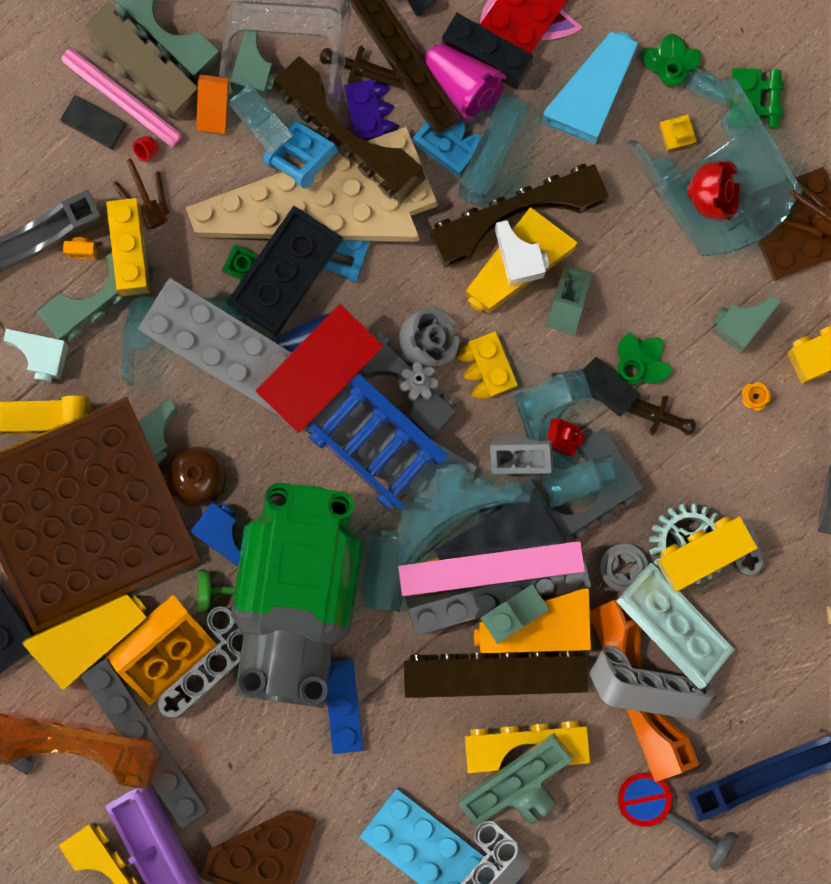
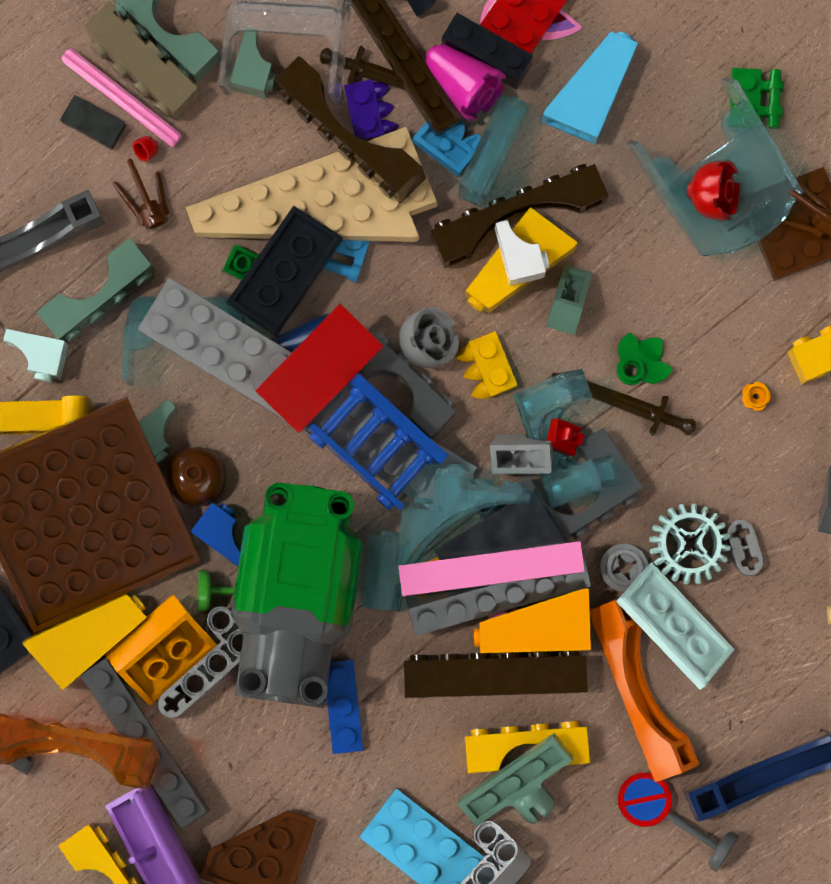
(80, 249): light orange plate -> none
(128, 247): yellow brick -> none
(212, 104): orange tile -> none
(260, 118): clear light blue slope -> none
(308, 148): dark azure plate -> none
(418, 387): light grey plant -> none
(514, 614): sand green arch -> none
(610, 387): pearl dark grey tile -> none
(646, 690): light grey beam -> none
(671, 56): green plate -> none
(677, 133): yellow tile -> none
(705, 552): yellow brick -> none
(707, 86): clear light blue cone -> none
(740, 324): sand green arch -> none

